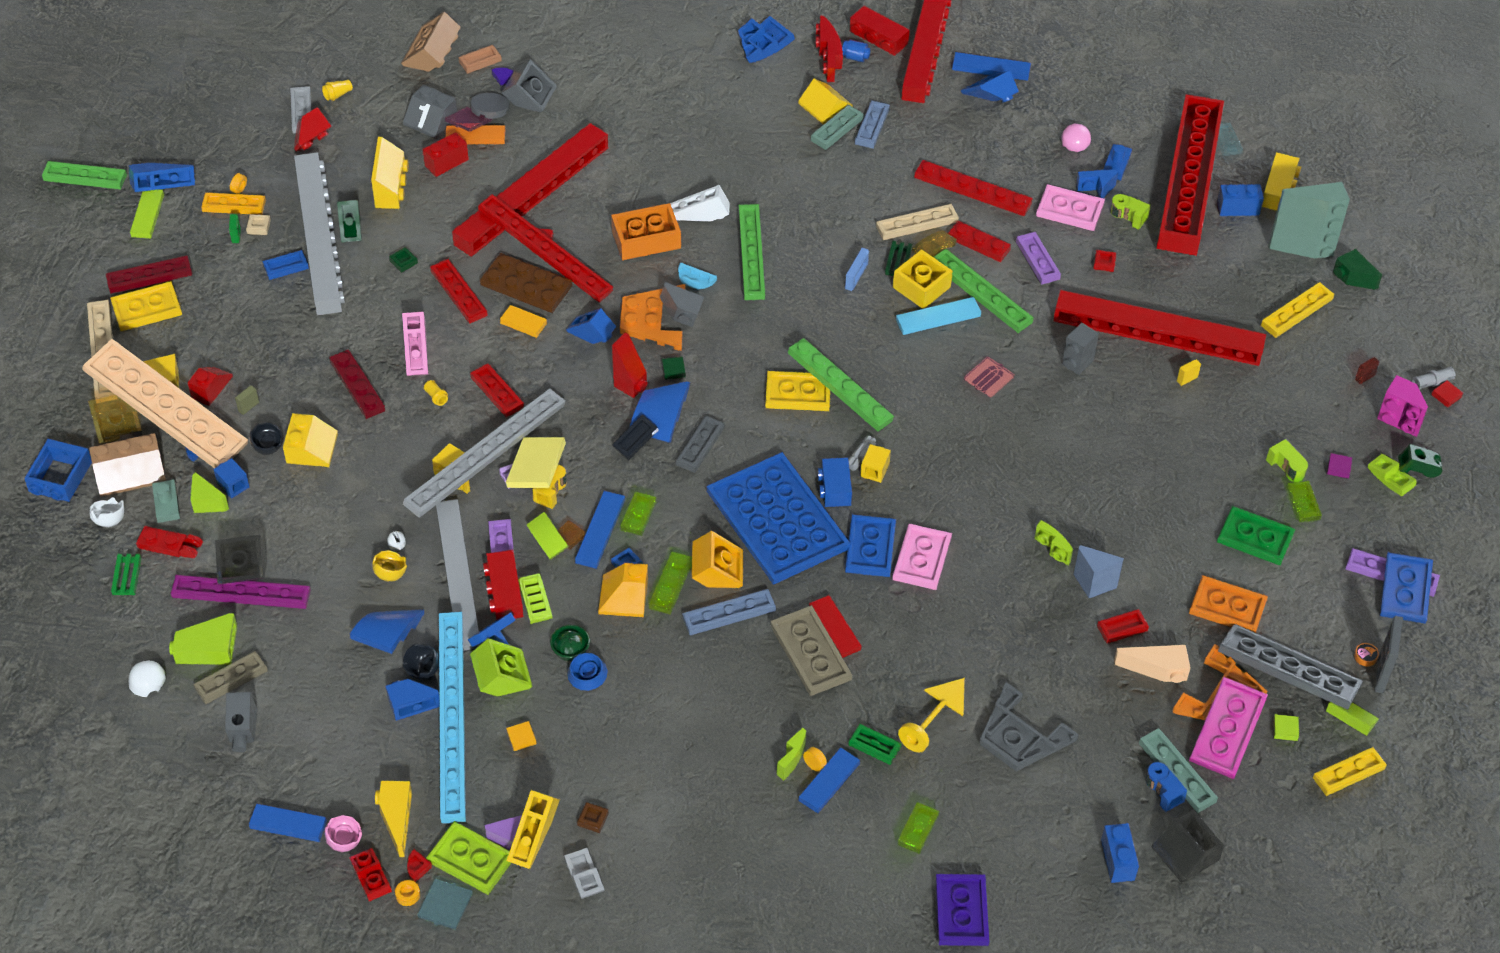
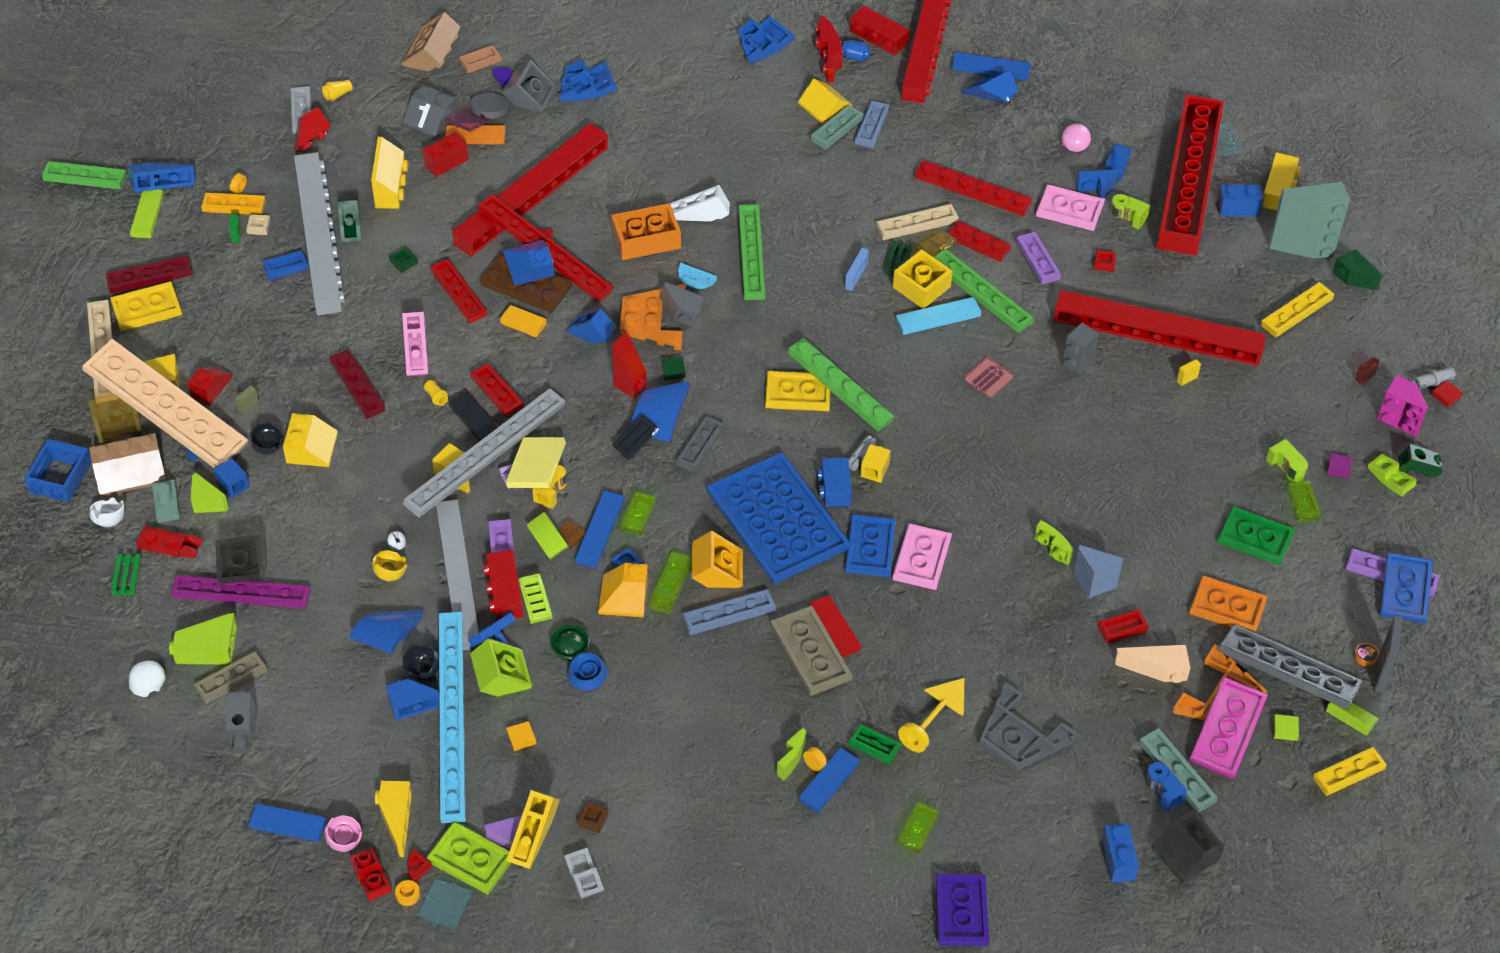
(472, 416): none -> black tile
(529, 262): none -> blue slope
(585, 83): none -> blue slope

